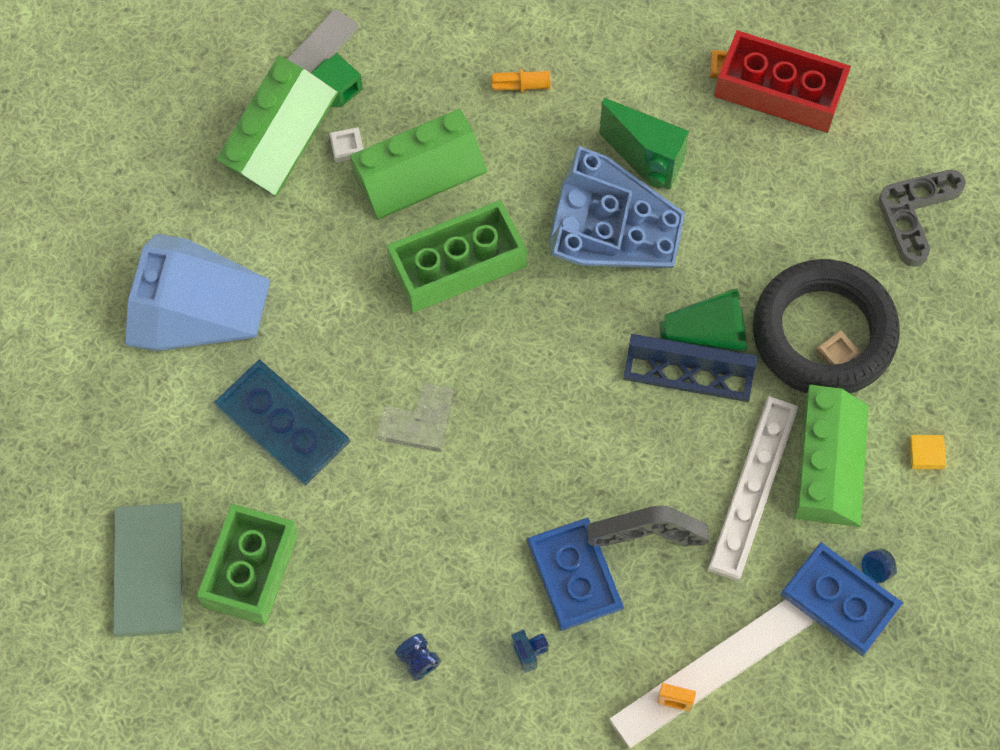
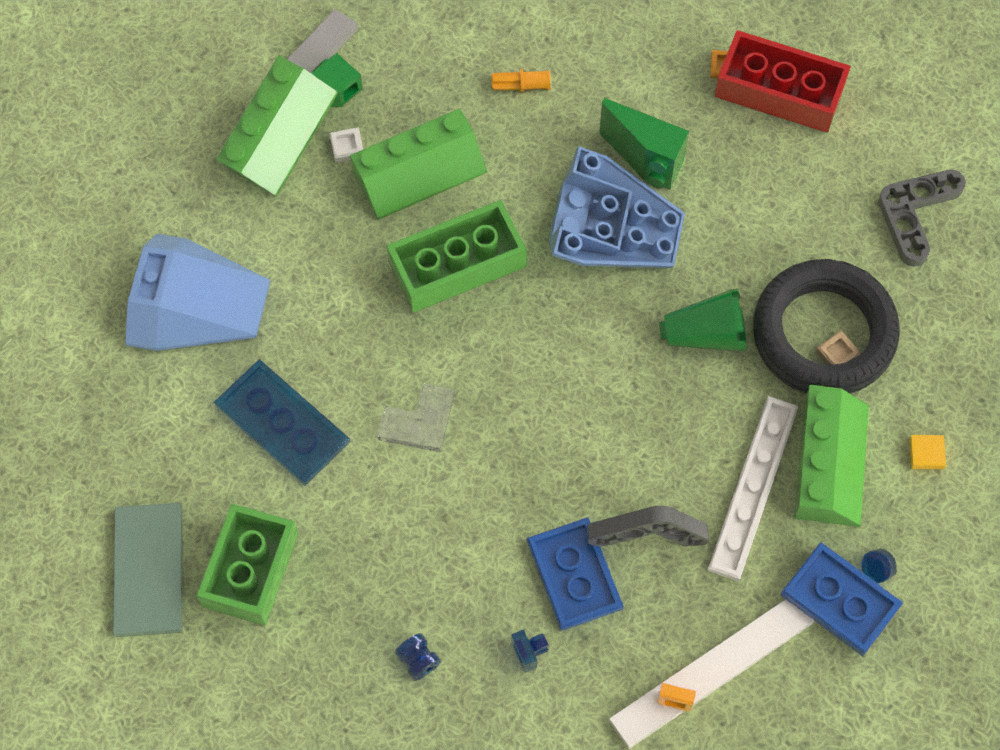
(692, 357): dark blue fence -> none

